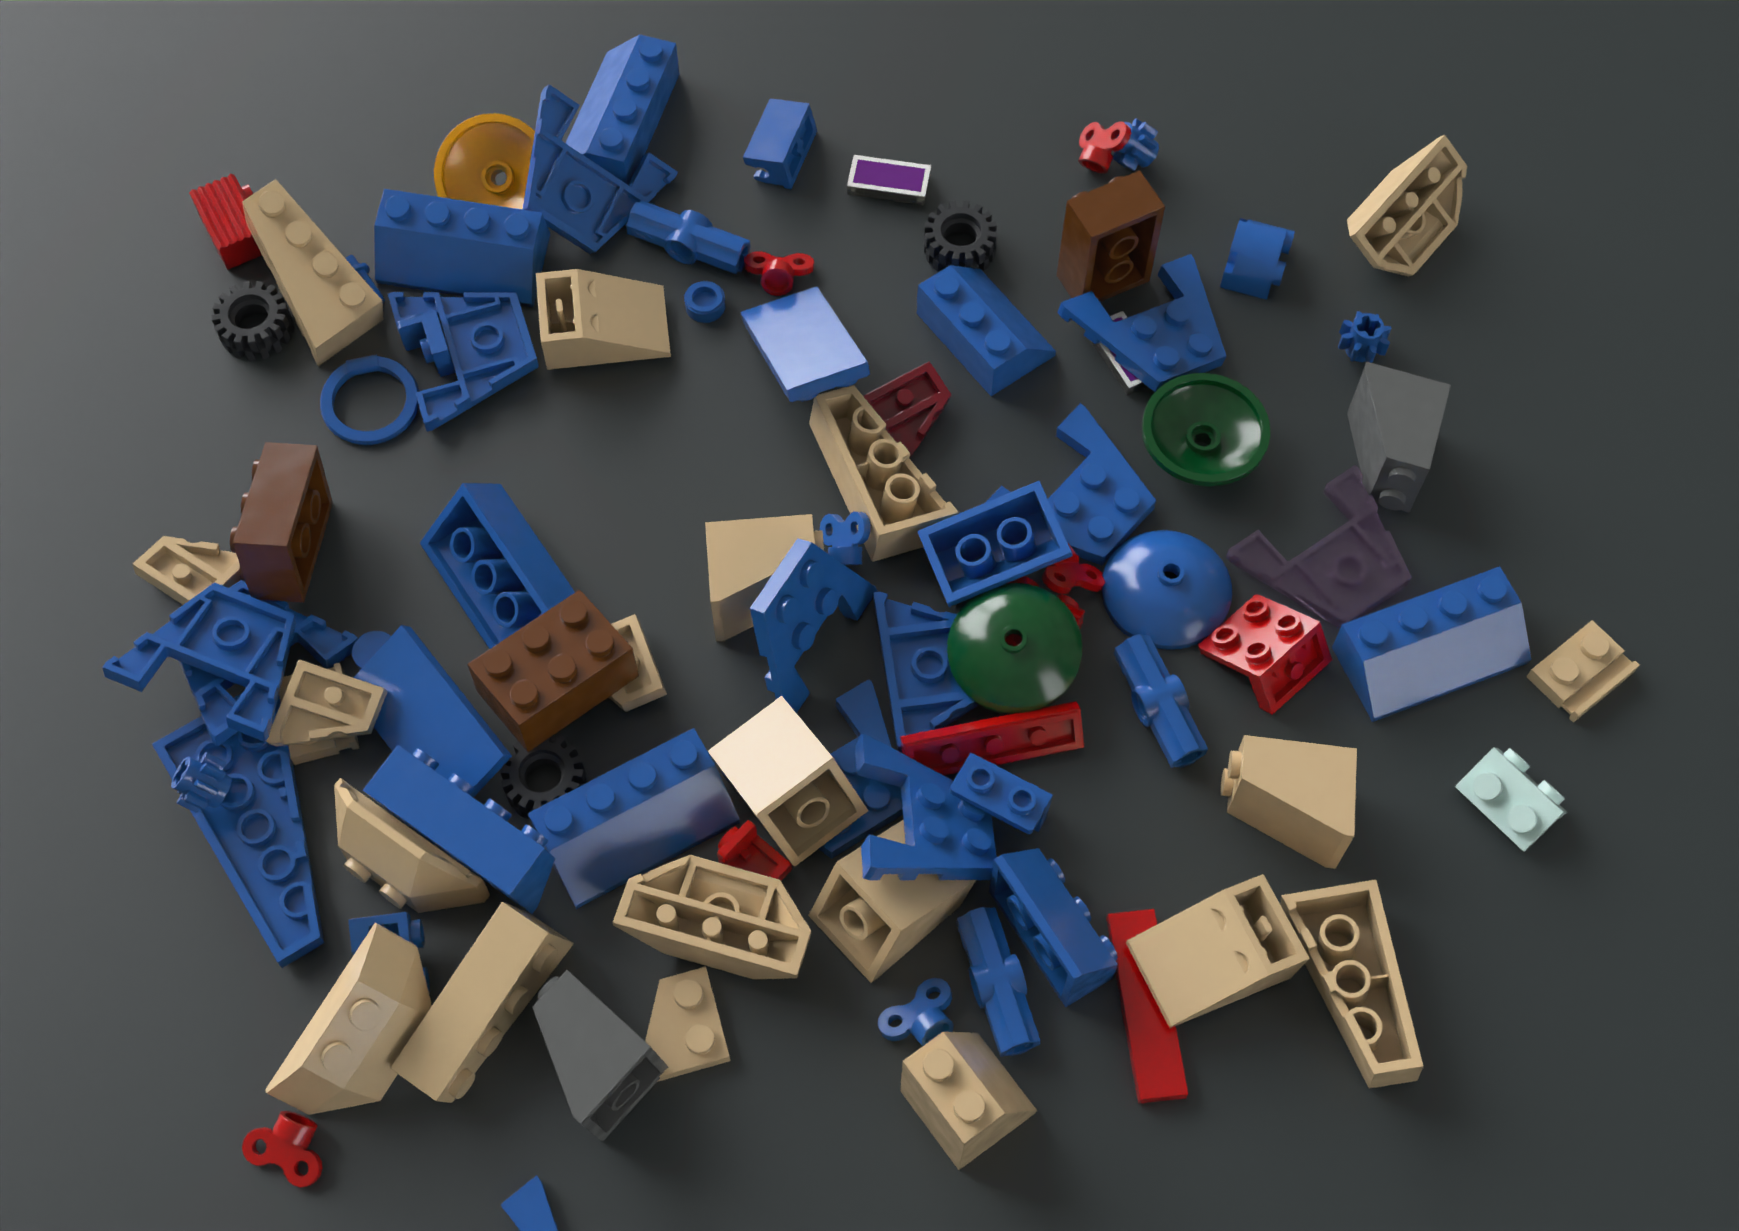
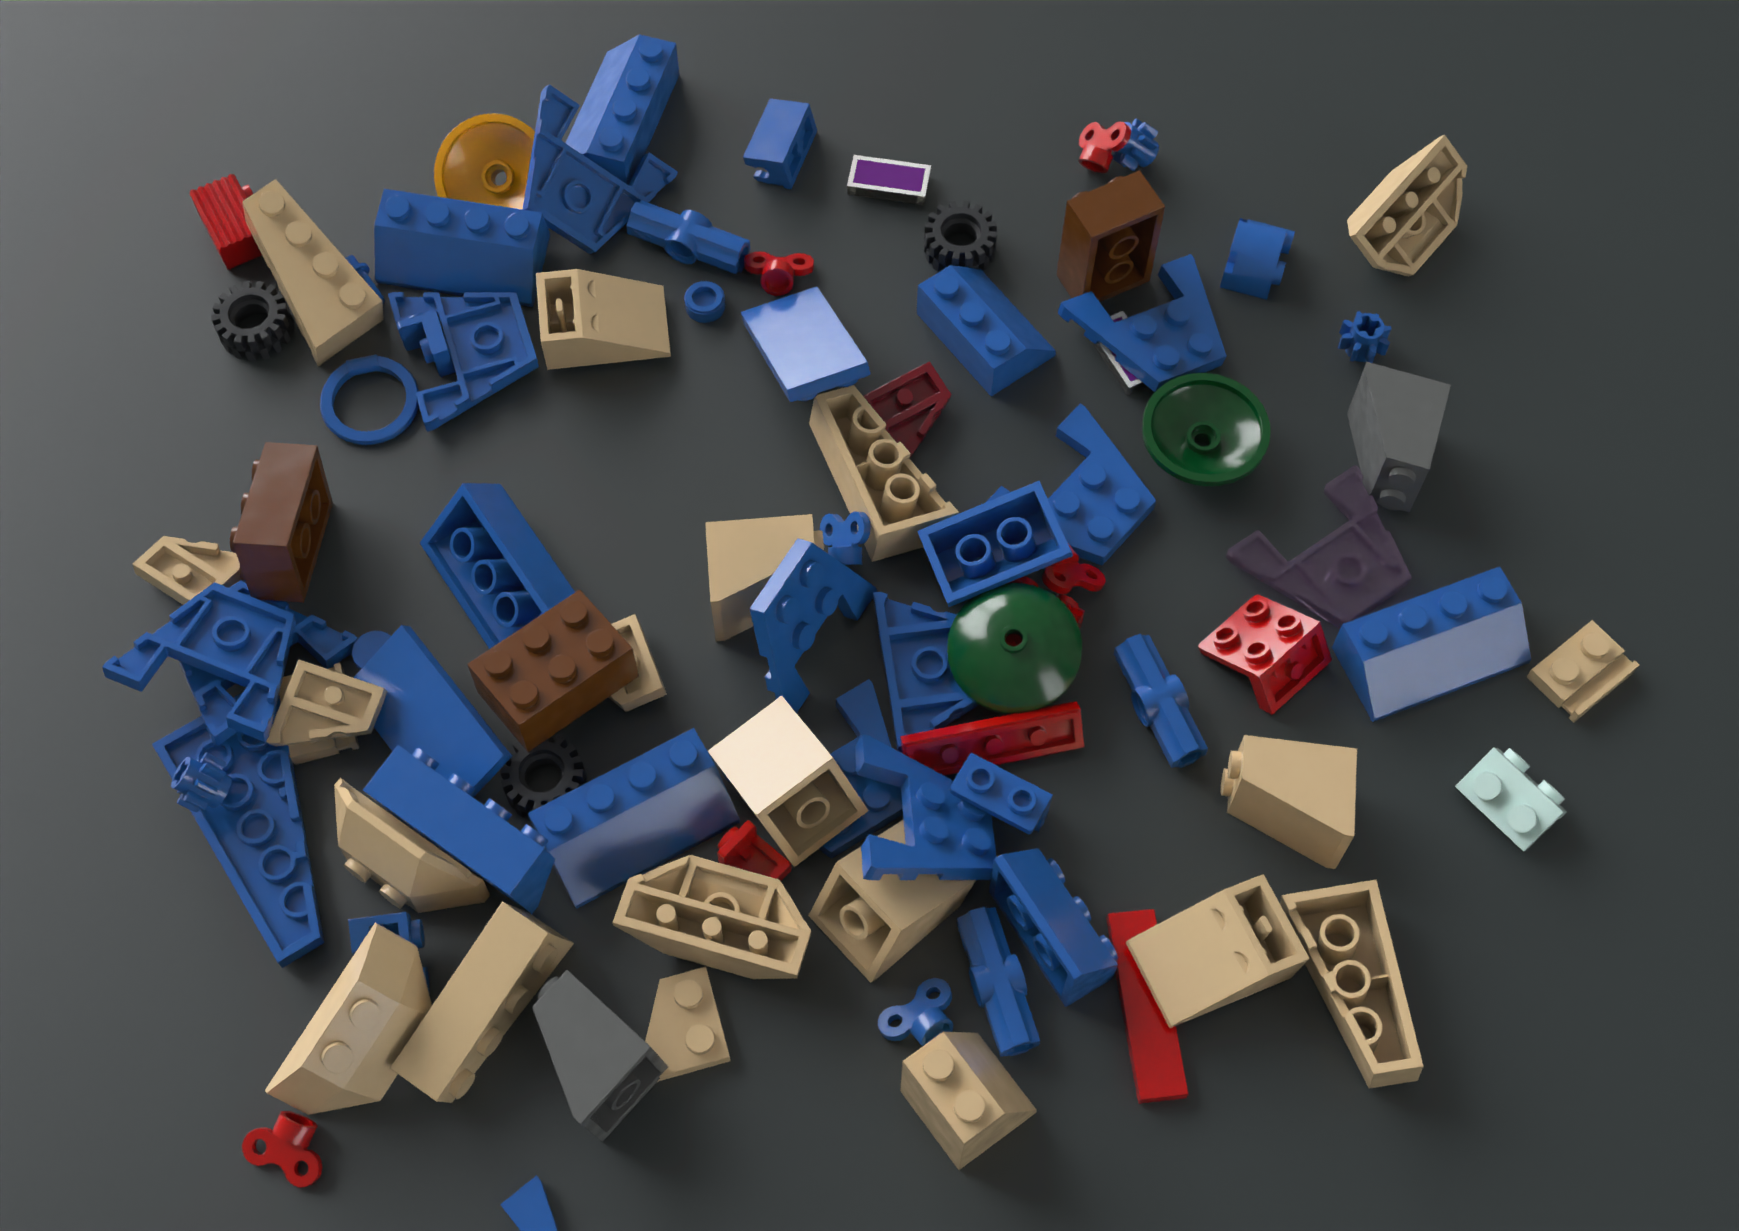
(1171, 611): blue dish -> none

